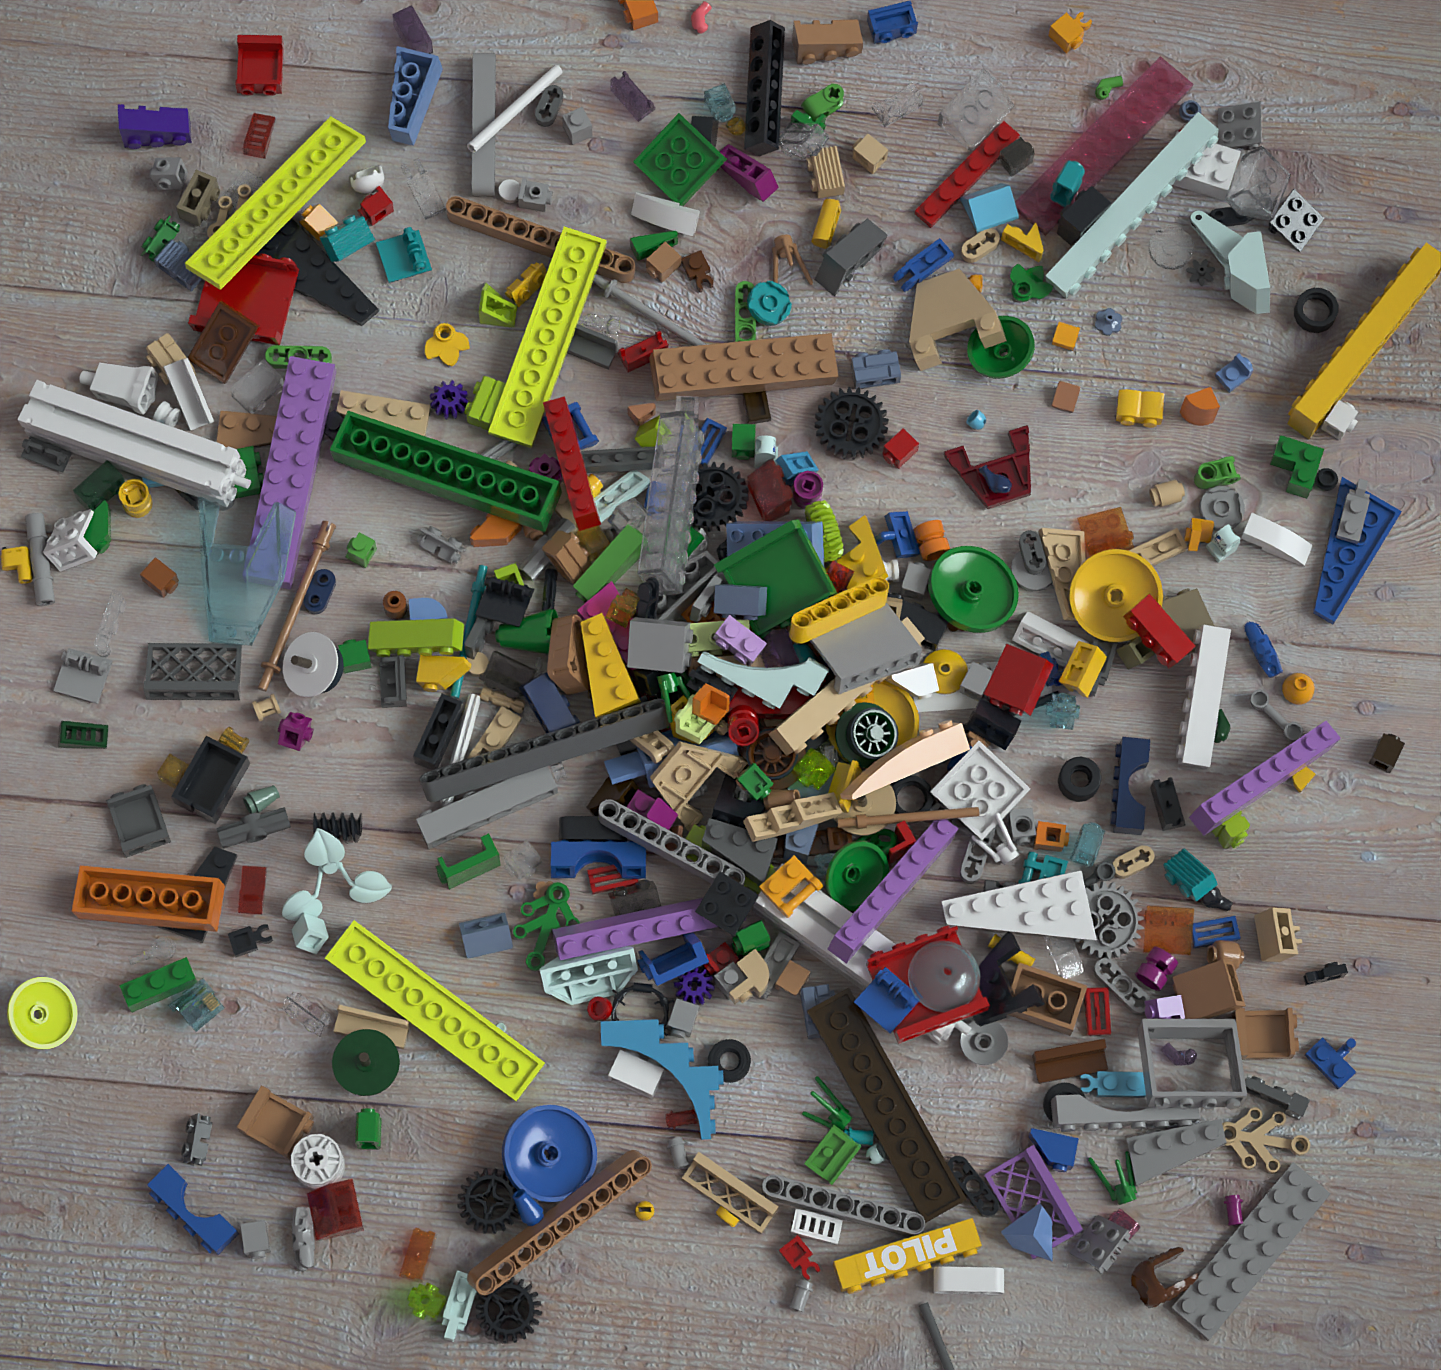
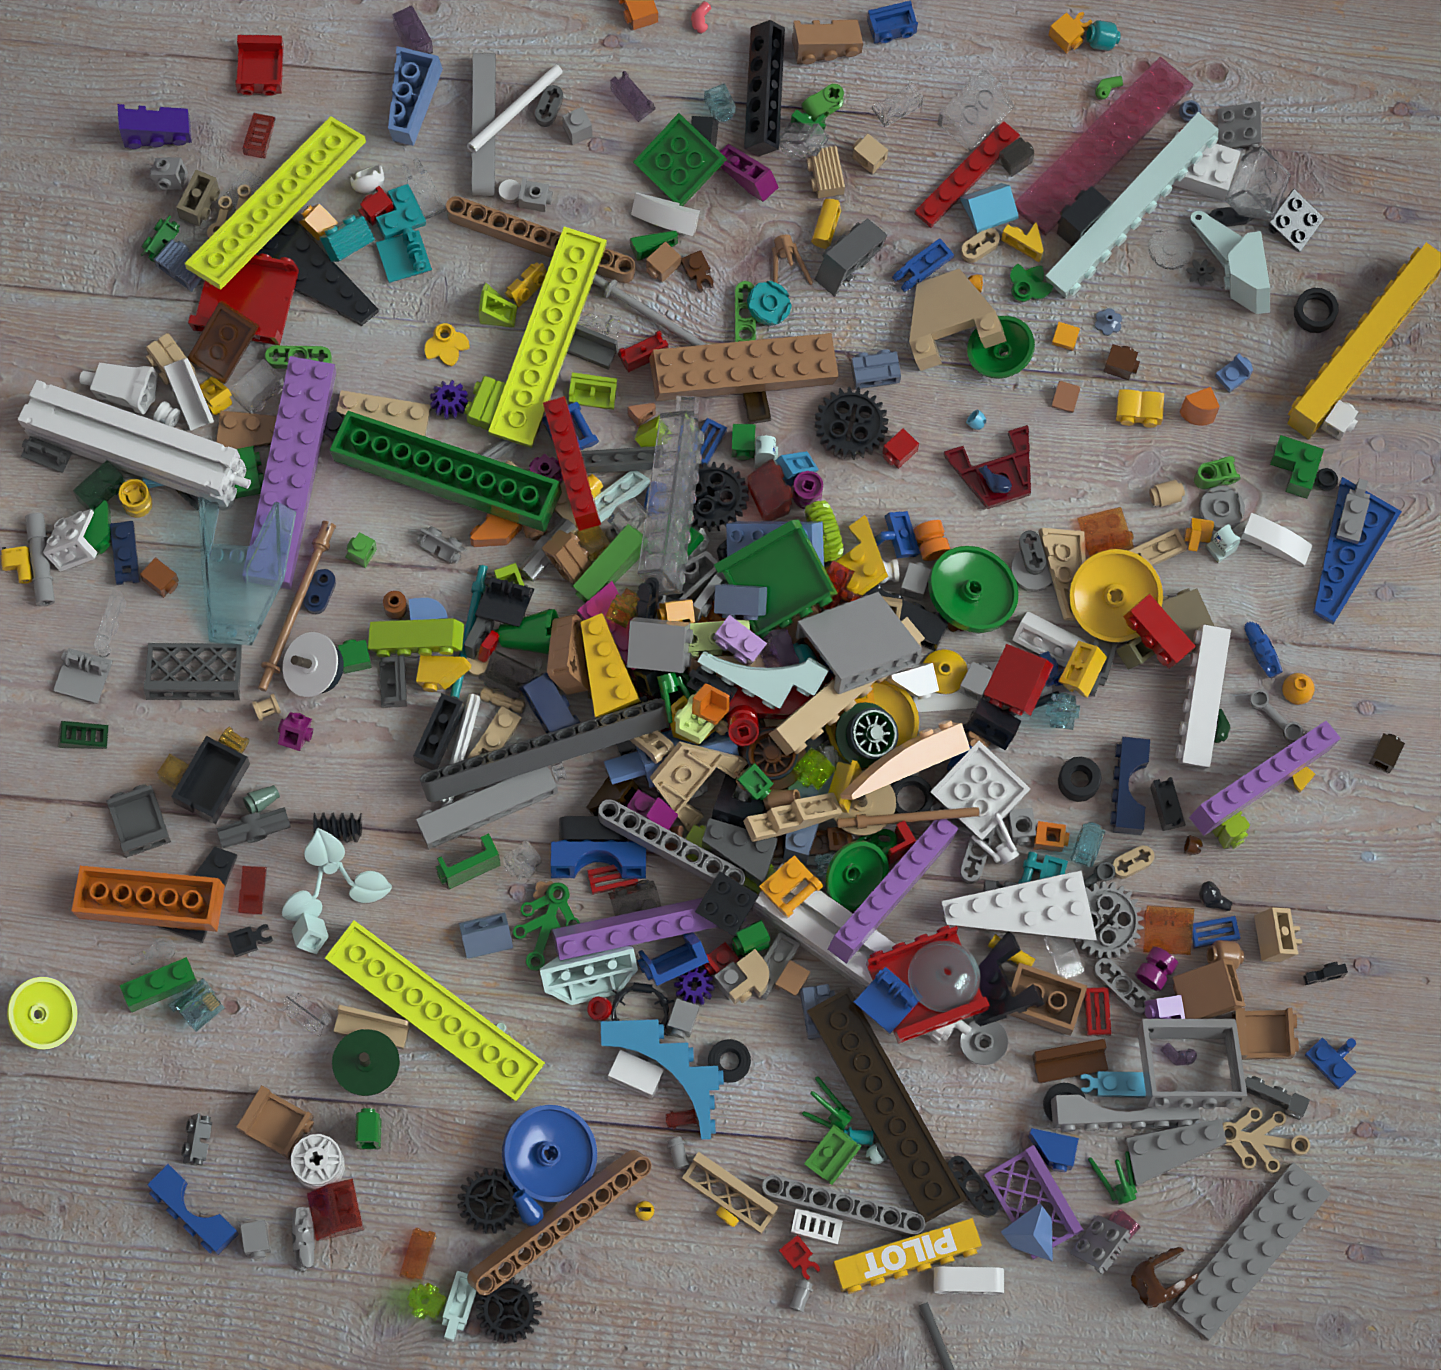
(125, 552): none -> dark blue plate
(216, 395): none -> yellow slope
(405, 213): none -> teal plate
(488, 646): none -> red tile
(549, 590): black axle -> none
(593, 391): none -> lime hinge
(676, 611): none -> light orange brick
(736, 126): clear yellow hinge -> none
(839, 610): yellow beam -> none
(1067, 183): teal brick -> none
(1103, 35): none -> teal head
(1122, 362): none -> reddish brown brick
(1190, 875): teal brick -> none
(1191, 845): none -> reddish brown hinge
(1234, 1210): magenta pin -> none

